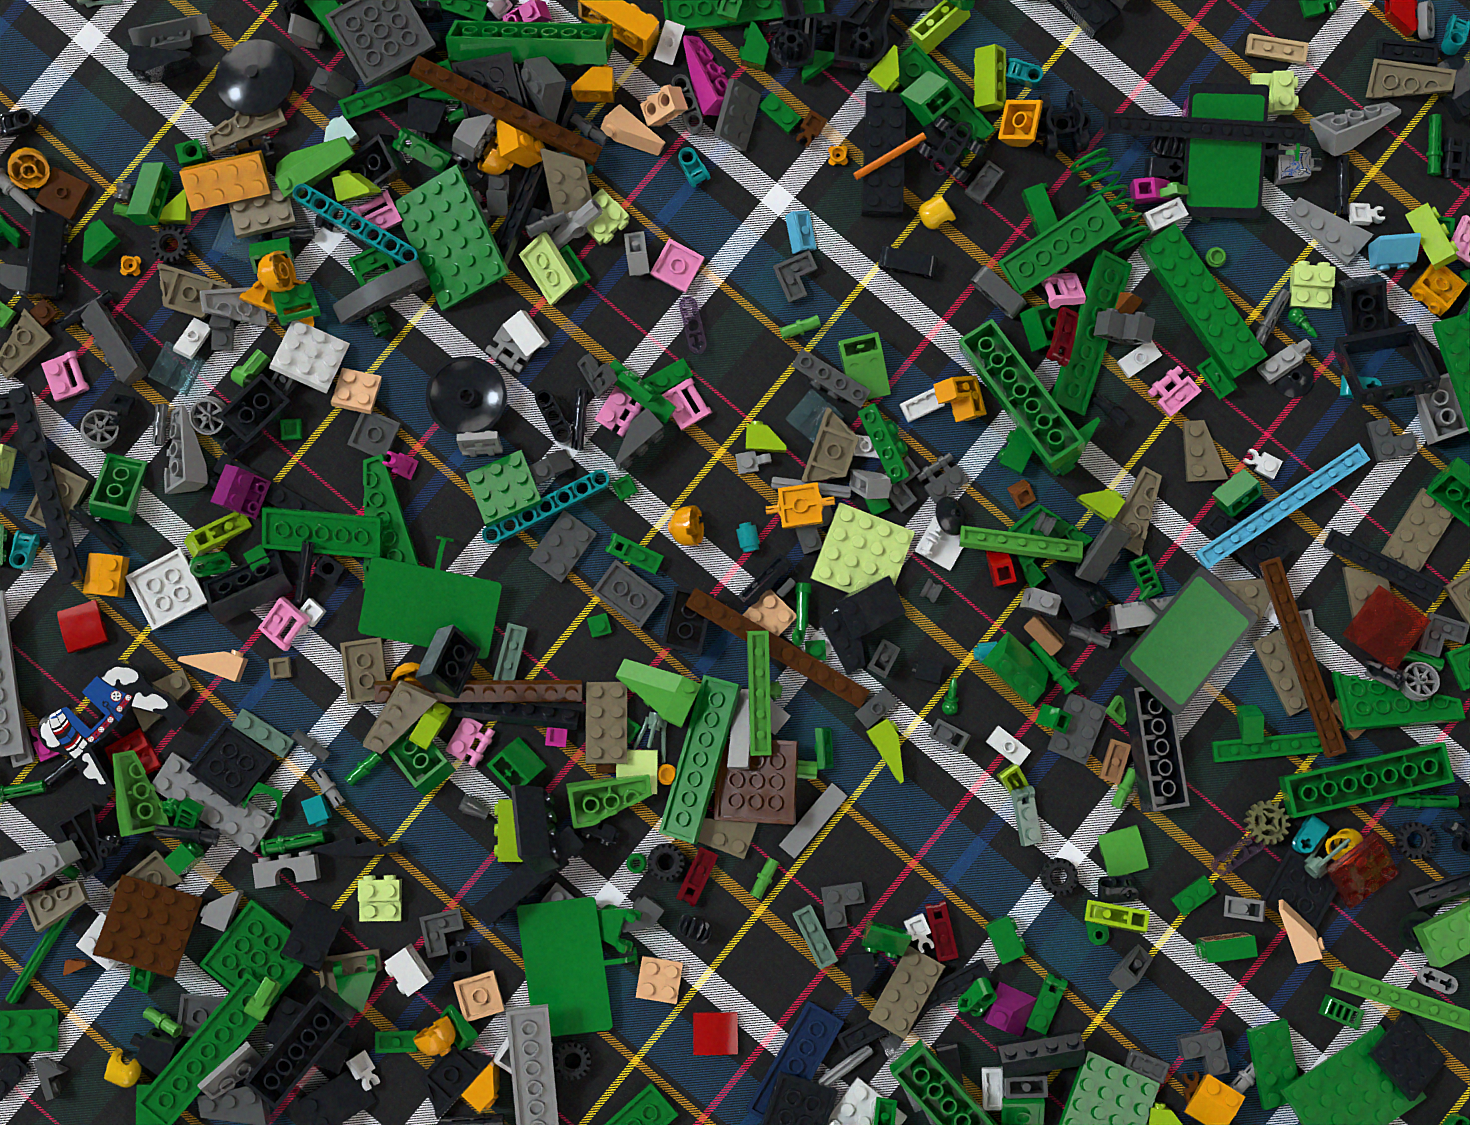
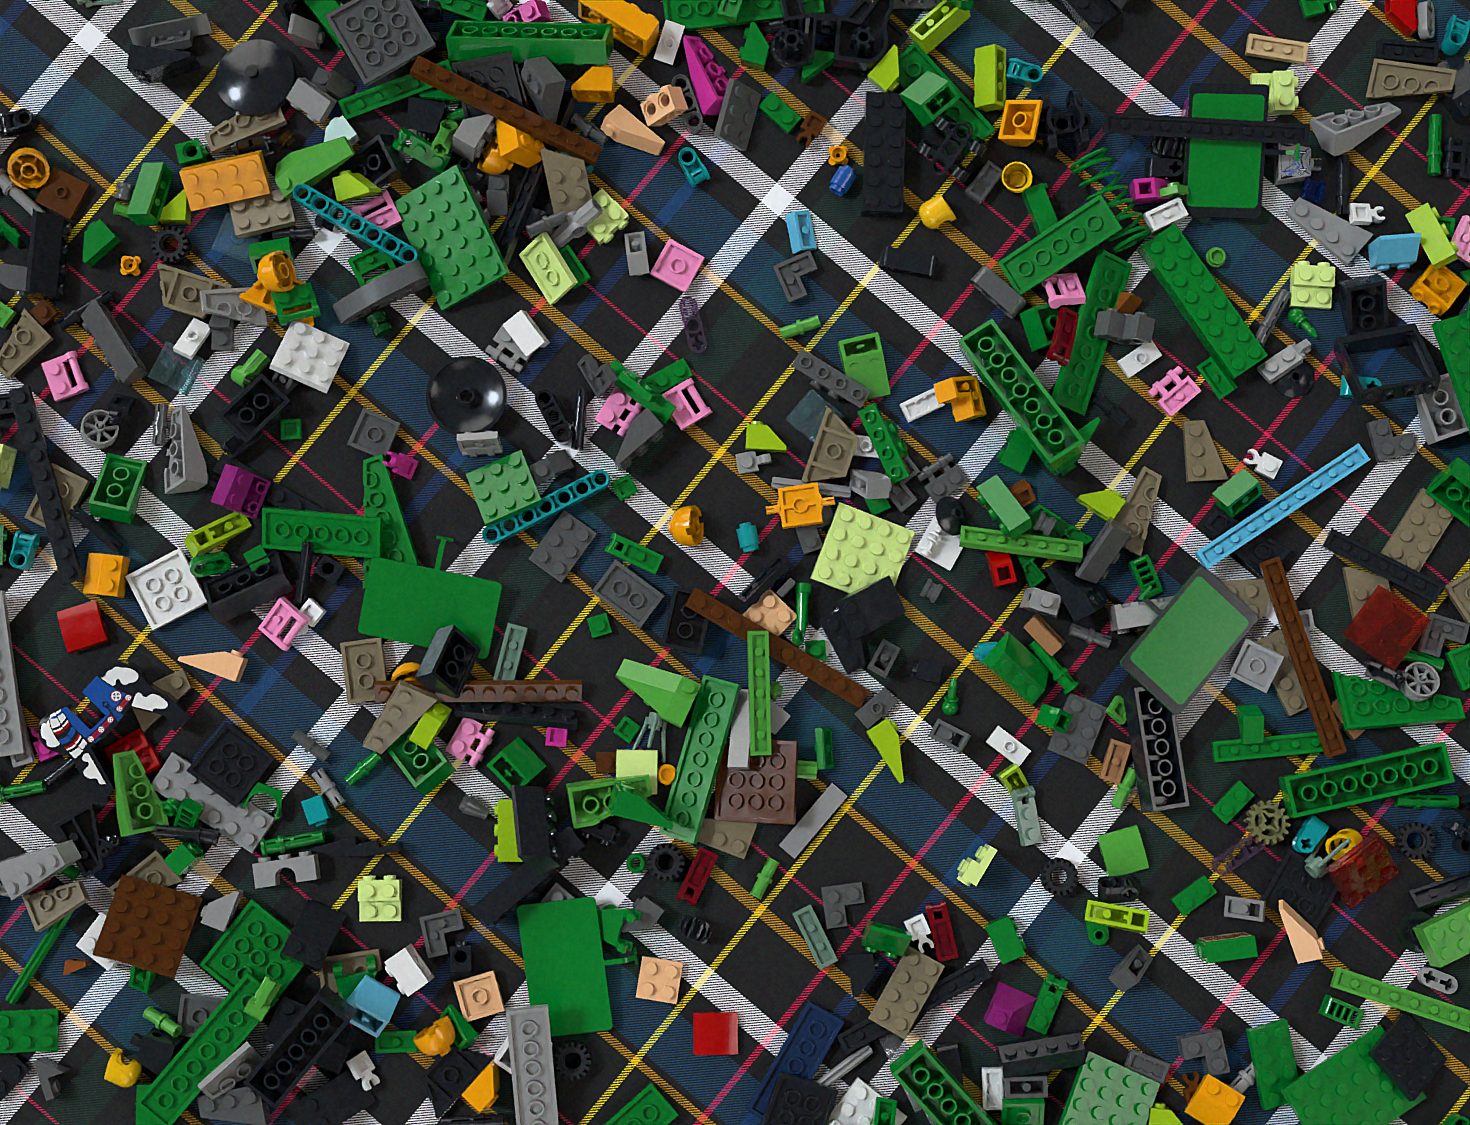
(207, 416): light grey wheel -> none
(263, 733): sand green plate -> none
(280, 668): dark tan tile -> none
(287, 138): none -> dark brown plate
(311, 100): none -> light grey brick
(356, 391): light nougat plate -> none
(373, 1005): none -> medium azure slope
(444, 138): none -> bright green piece
(606, 723): dark tan plate -> none
(633, 805): none -> green slope
(842, 180): none -> blue brick
(889, 156): orange bar -> none
(972, 871): none -> yellowish green plate
(980, 997): green piece -> none
(1003, 507): none -> green brick
(1017, 177): none -> yellow helmet
(1232, 802): none -> green plate
(1256, 665): none -> light grey plate
(1313, 189): none -> clear blue plate

